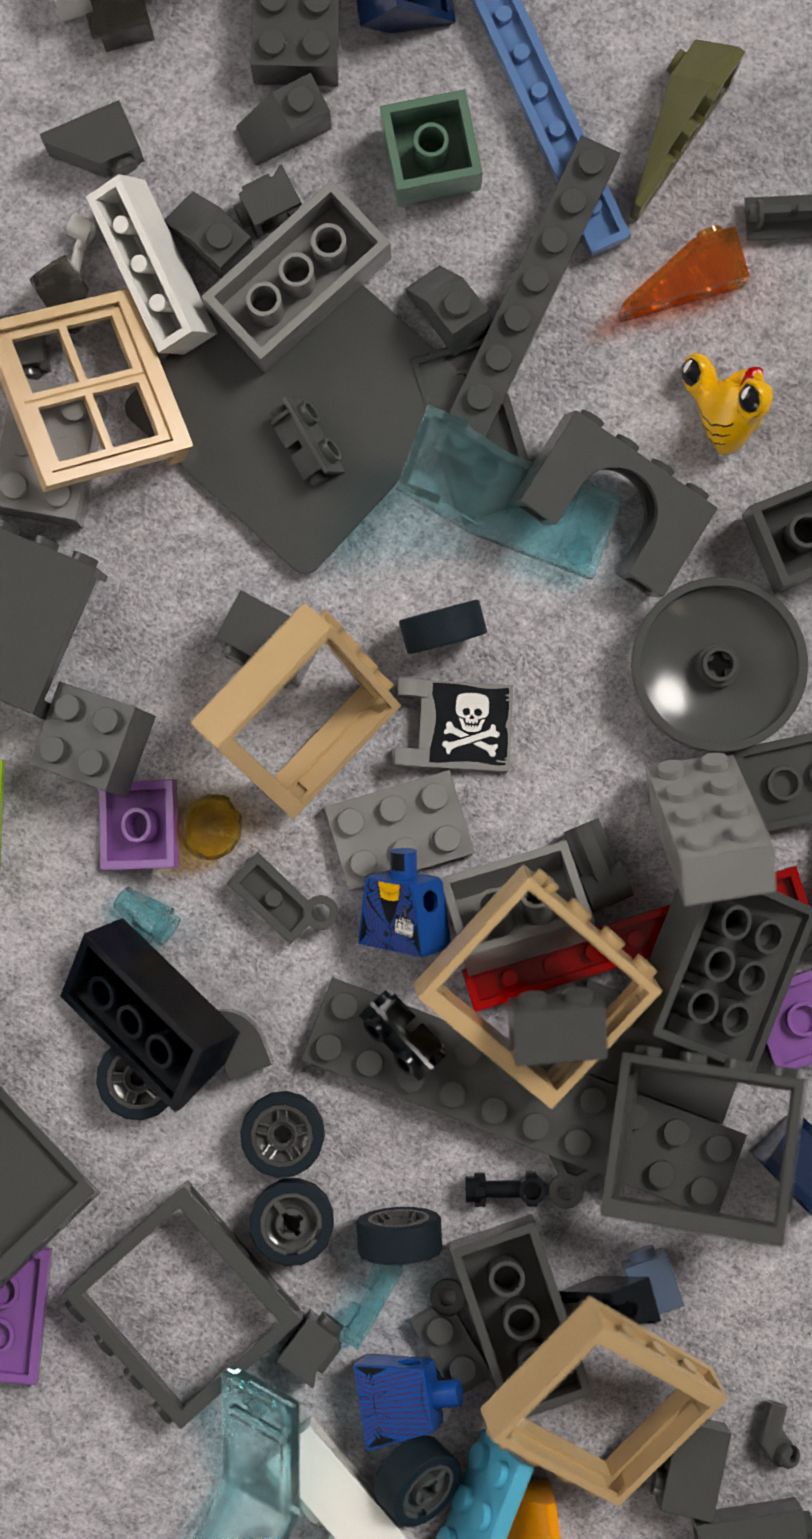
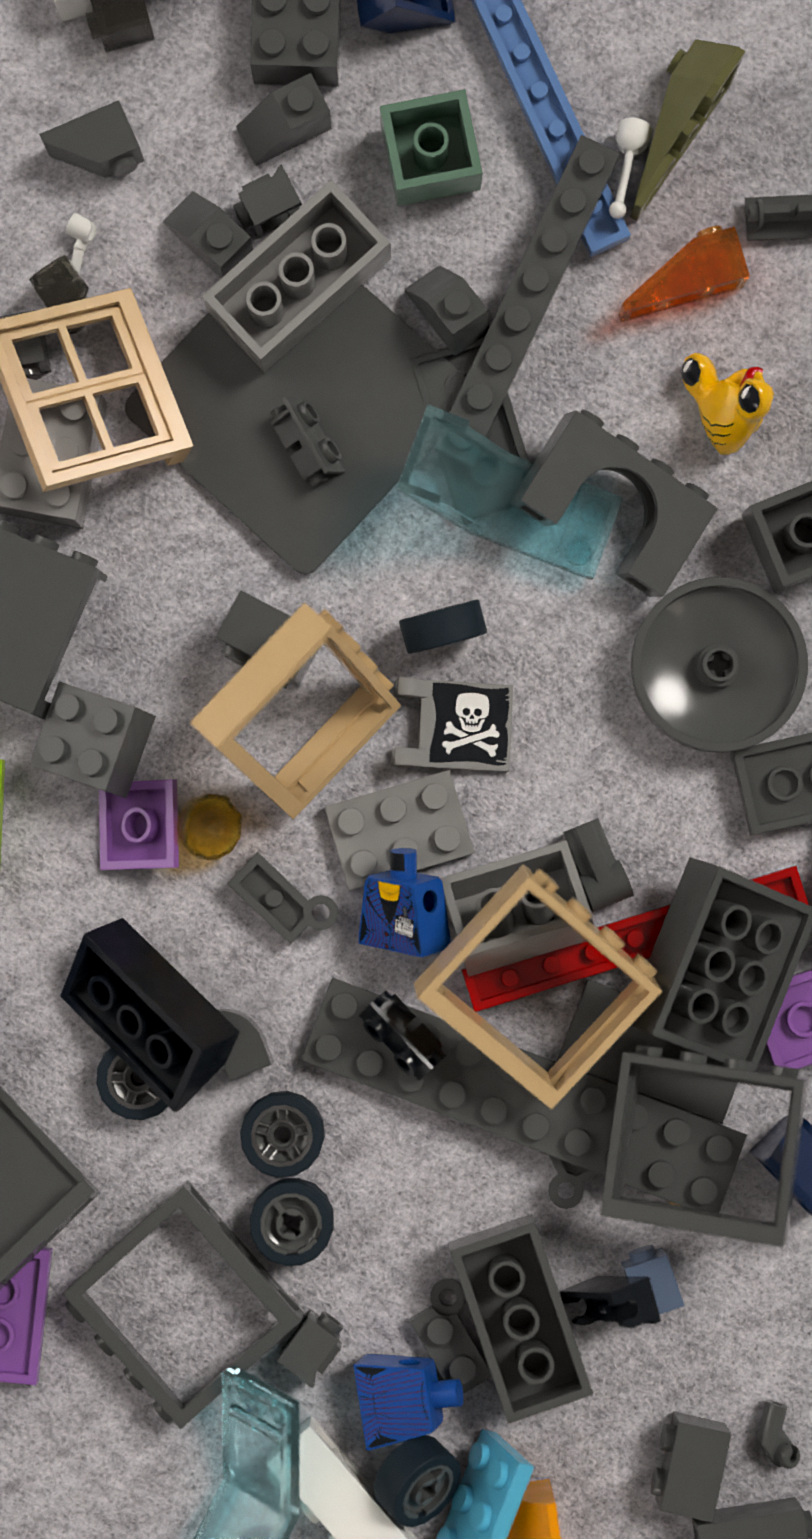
(147, 916): clear light blue cone -> none
(151, 265): white brick -> none
(360, 1317): clear light blue plate -> none
(399, 1235): black wheel -> none
(528, 1188): black bar -> none
(557, 1027): dark grey brick -> none
(632, 139): none -> white hinge
(648, 1447): tan window -> none
(710, 829): light grey brick -> none

